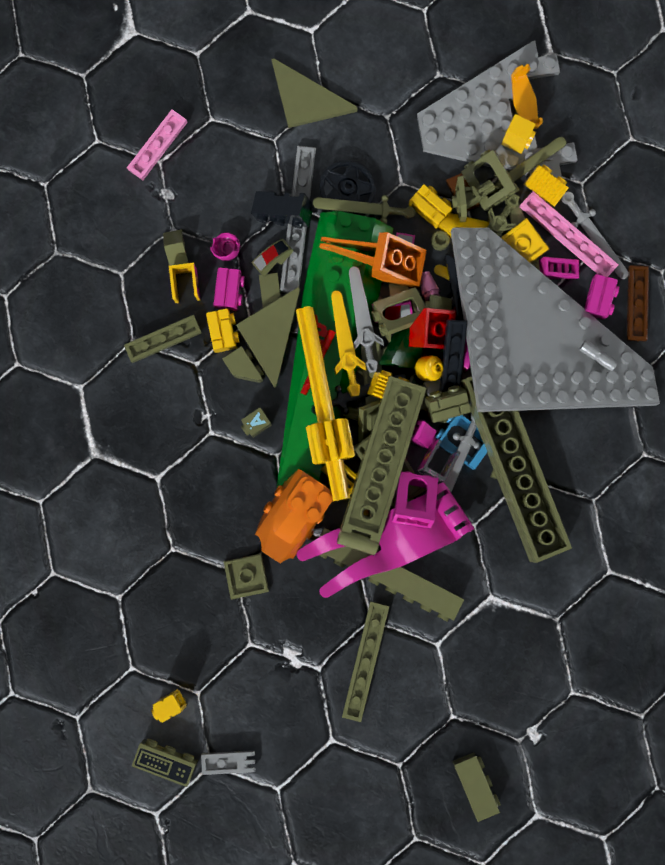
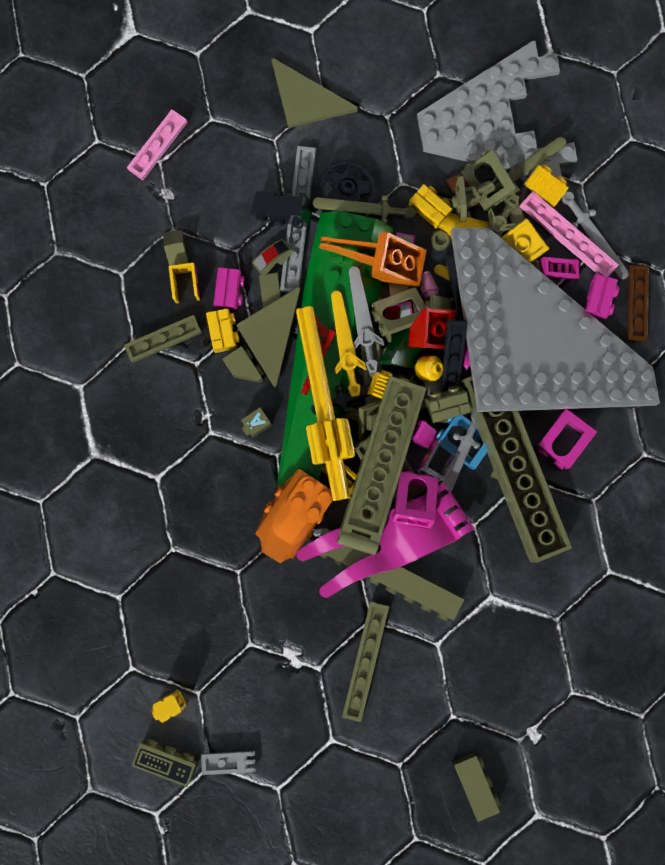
(225, 246): dark pink hair -> none
(246, 576): olive tile -> none
(519, 134): yellow brick -> none
(524, 96): light orange piece -> none
(545, 444): none -> dark pink panel
(599, 356): light grey piece -> none

